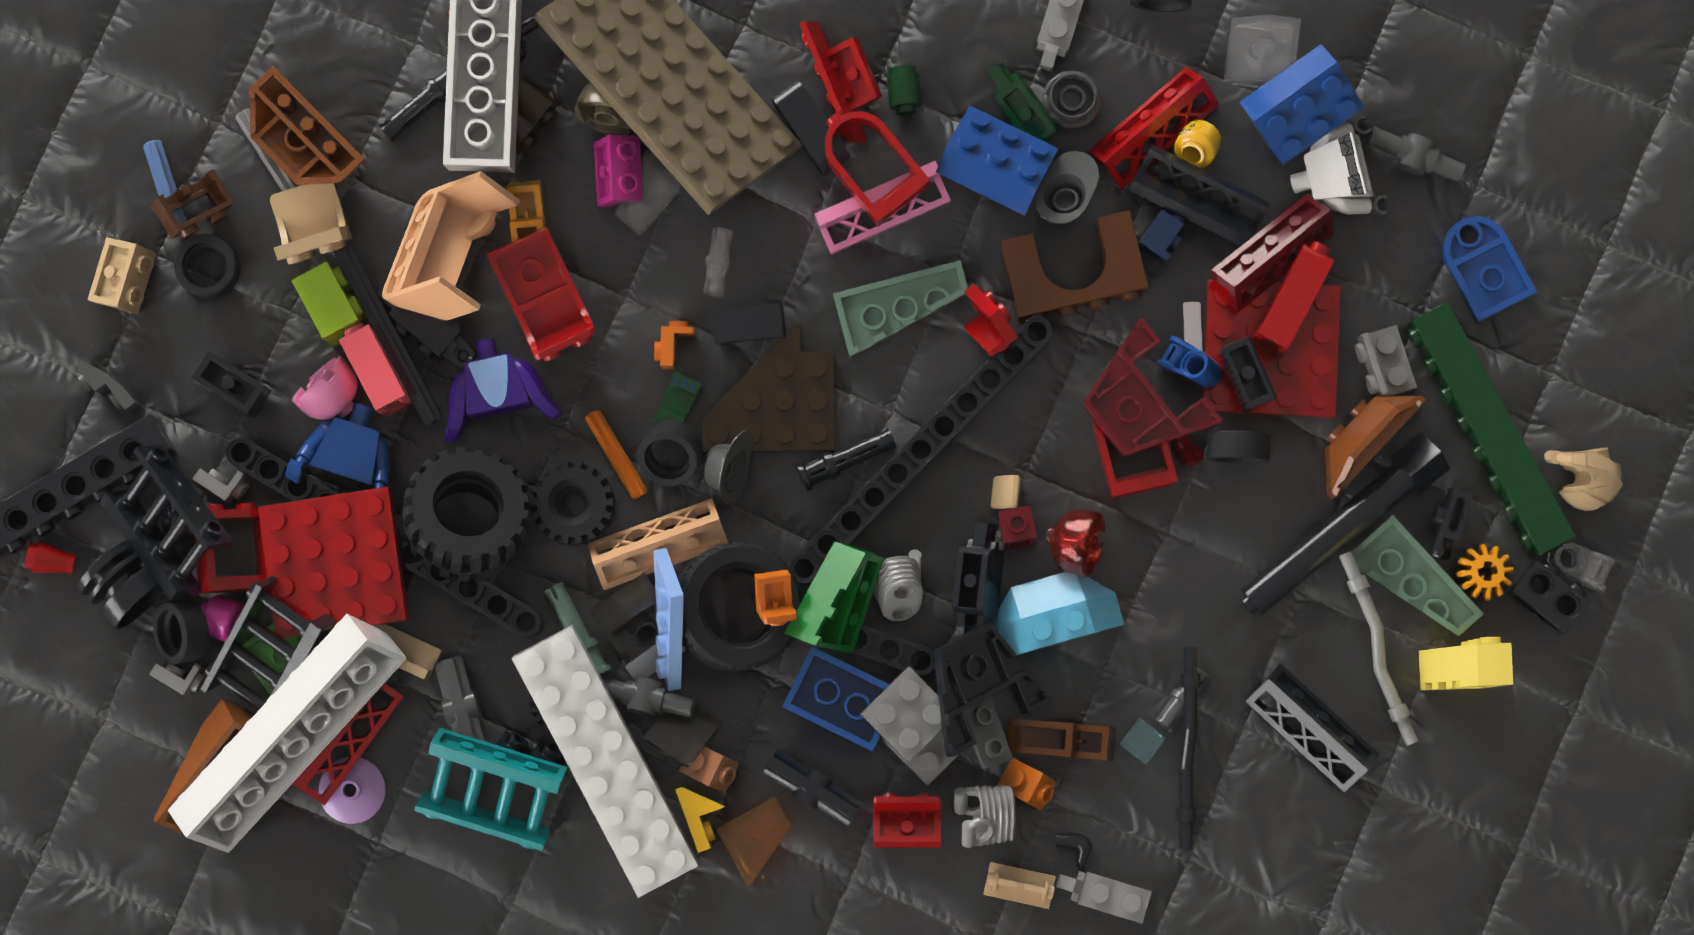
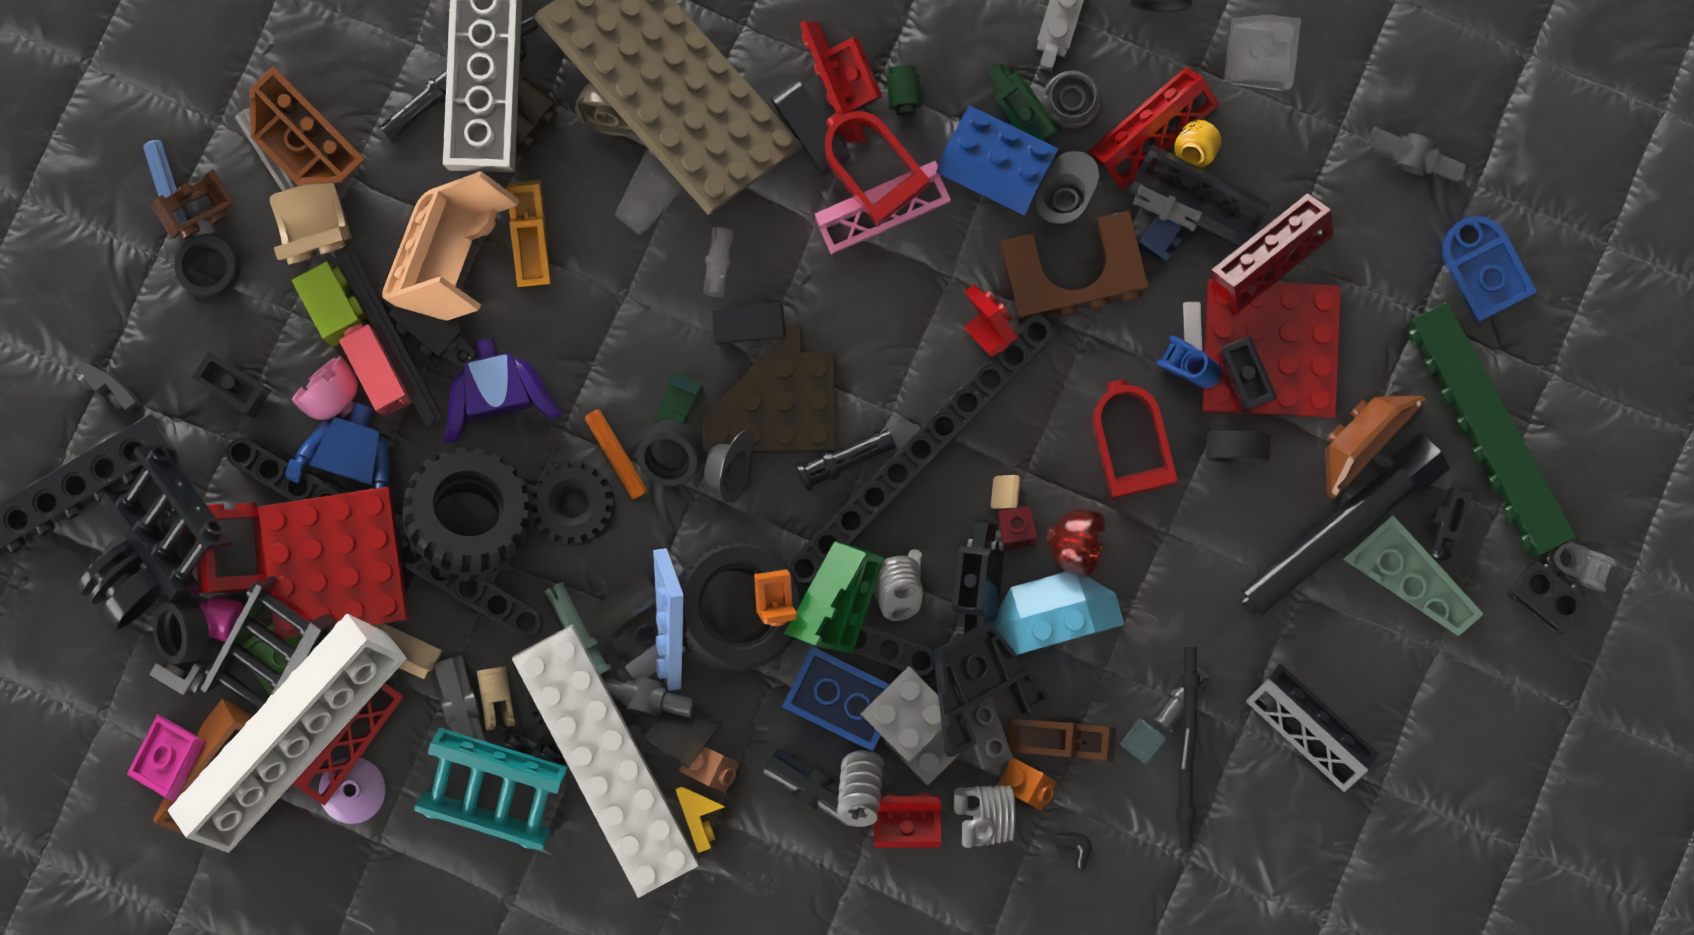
(48, 559): red cone -> none
(122, 275): tan bracket -> none
(166, 758): none -> dark pink tile
(216, 483): light grey bracket -> none
(495, 688): none -> tan hinge
(542, 294): red bracket -> none
(618, 170): dark pink bracket -> none
(666, 348): orange bracket -> none
(683, 542): light nougat fence -> none
(755, 837): clear orange wing -> none
(860, 788): none -> light grey piece
(890, 305): sand green wing -> none
(1019, 885): tan hinge -> none
(1107, 895): light grey hinge -> none
(1132, 410): dark red wing -> none
(1167, 207): none -> dark grey pin
(1189, 453): dark red piece -> none
(1293, 298): red window -> none
(1302, 104): blue brick -> none
(1339, 172): white torso -> none
(1385, 362): light grey bracket -> none
(1398, 711): light grey bar -> none
(1469, 666): light yellow wedge -> none
(1477, 561): light orange gear -> none
(1595, 475): tan helmet -> none

